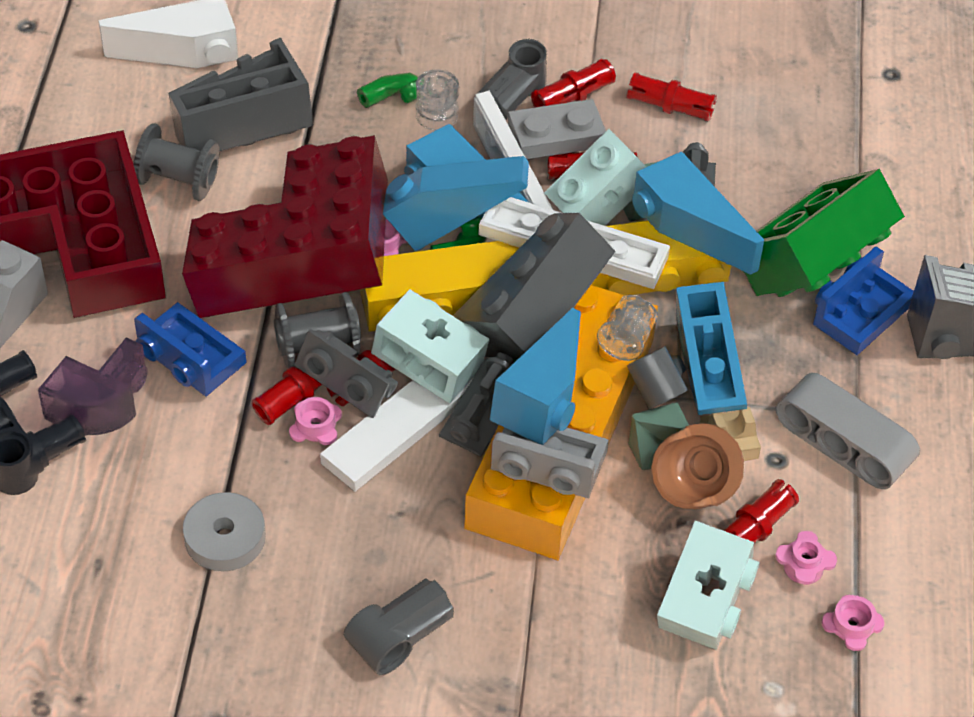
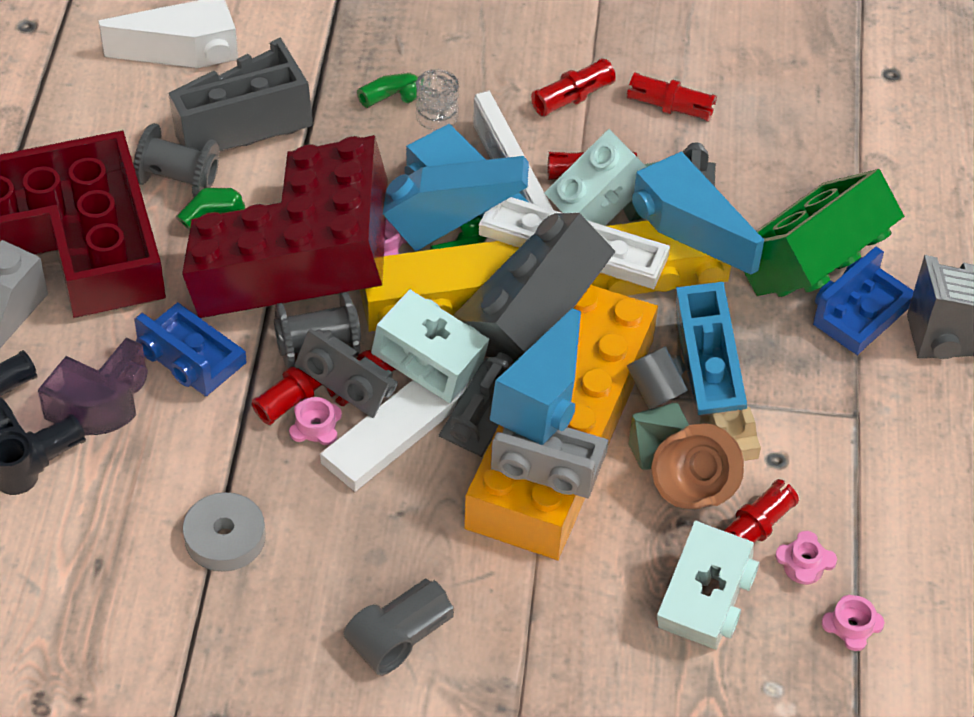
(208, 201): none -> green arm
(519, 75): dark grey piece -> none
(556, 128): light grey bracket -> none
(627, 328): clear bush -> none
(848, 430): light grey beam -> none

